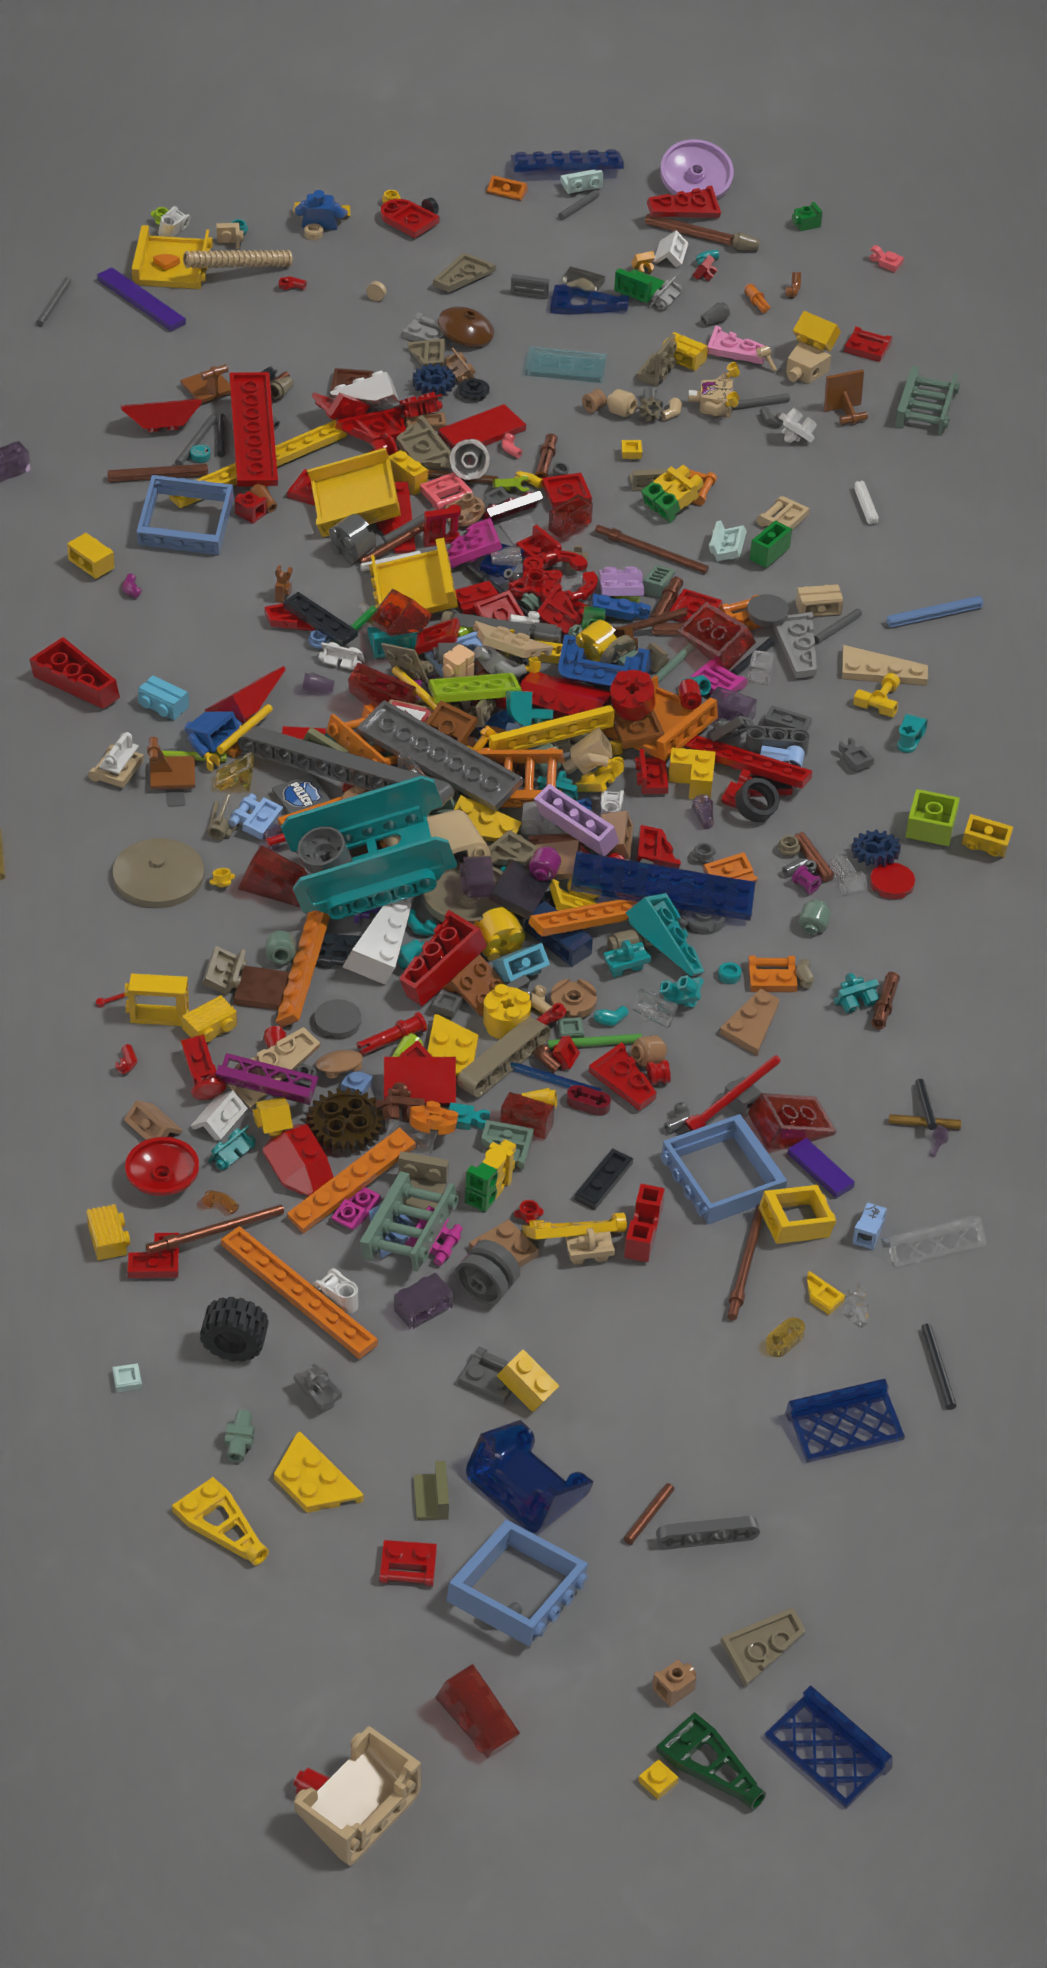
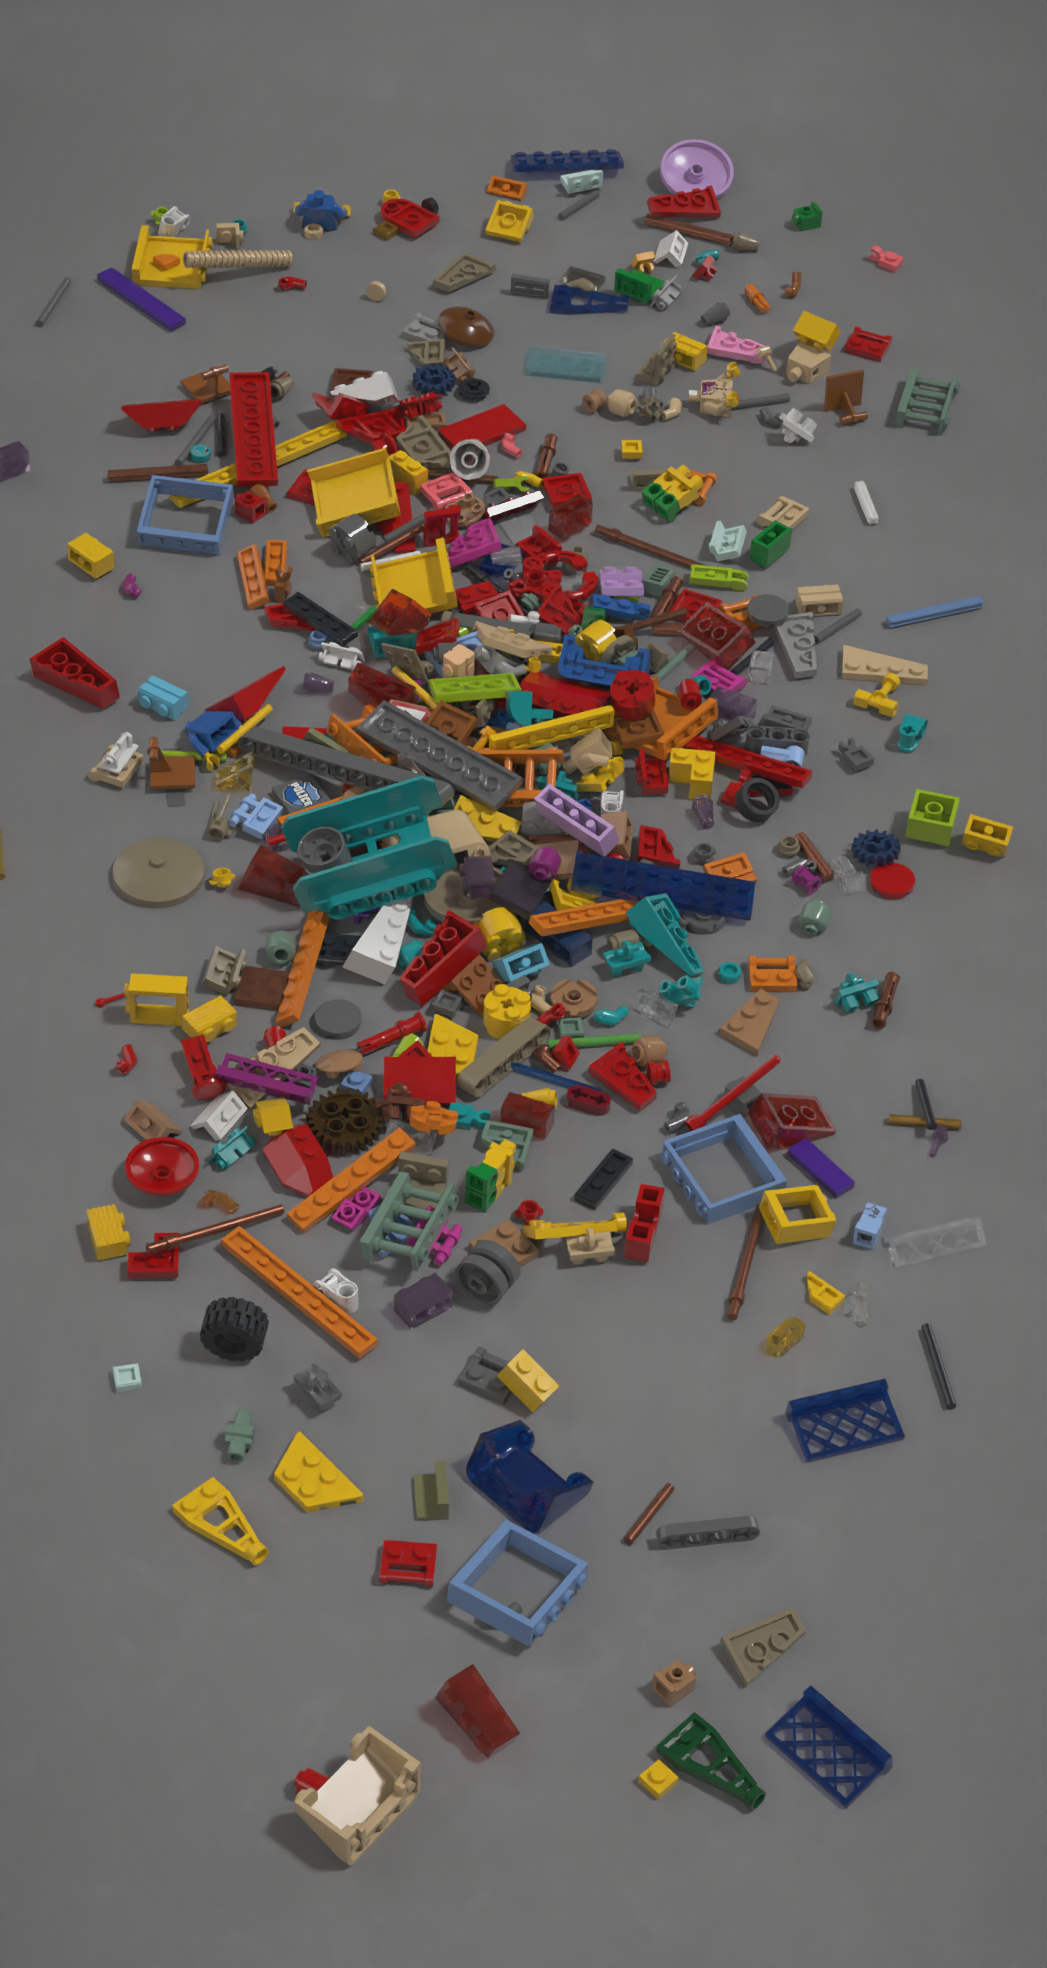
(253, 577): none -> orange tile
(275, 555): none -> orange tile
(386, 230): none -> pearl gold tile
(509, 221): none -> yellow plate
(718, 577): none -> lime hinge

